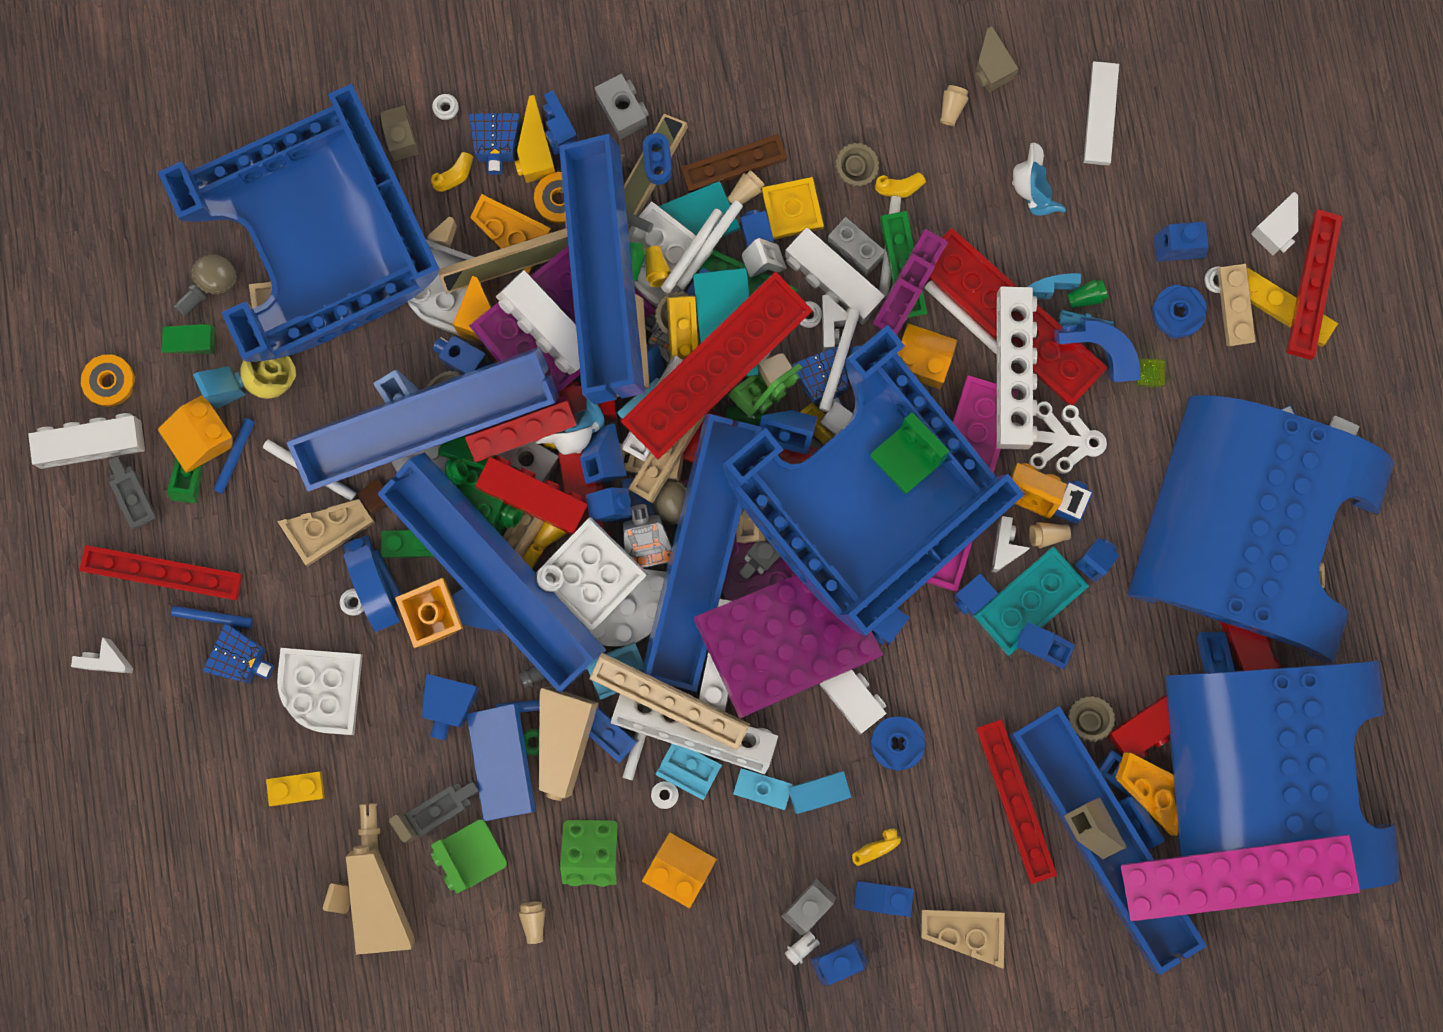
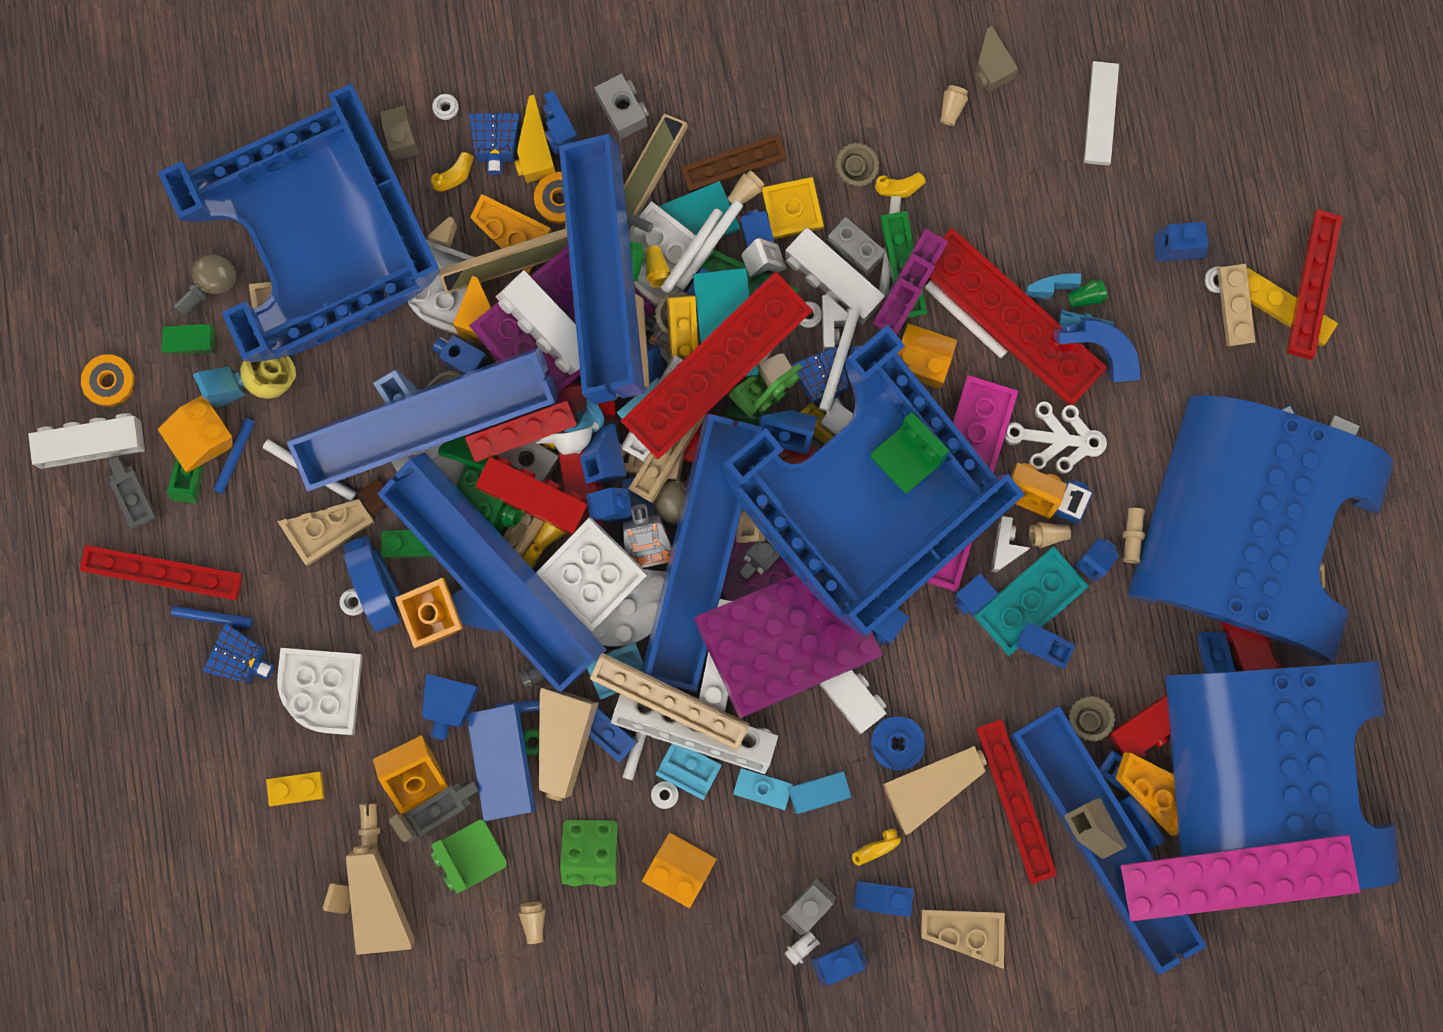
(110, 659): white slope -> none
(410, 774): none -> light orange slope
(456, 471): green plate -> none
(555, 573): white plate -> none
(657, 160): blue plate -> none
(928, 789): none -> tan slope
(1020, 300): white brick -> none
(1031, 183): hair -> none
(1133, 535): none -> tan pin
(1151, 373): clear neon green plate -> none
(1174, 325): blue plate -> none
(1279, 227): white slope -> none

